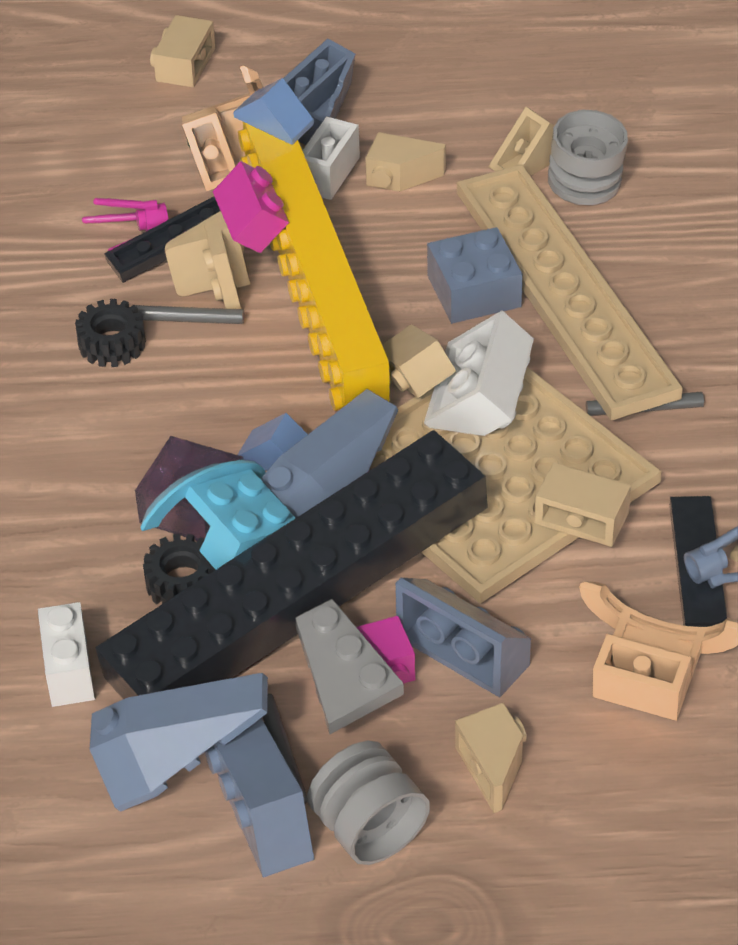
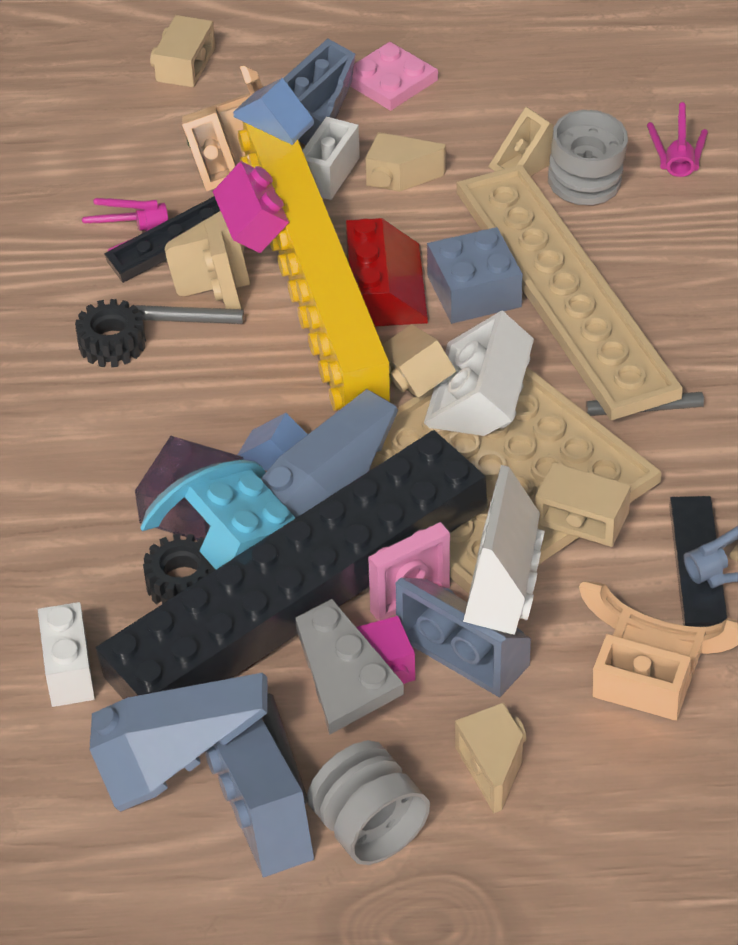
(387, 272): none -> red slope
(392, 75): none -> bright pink plate
(418, 556): none -> bright pink plate
(506, 558): none -> white slope
(680, 156): none -> dark pink plant

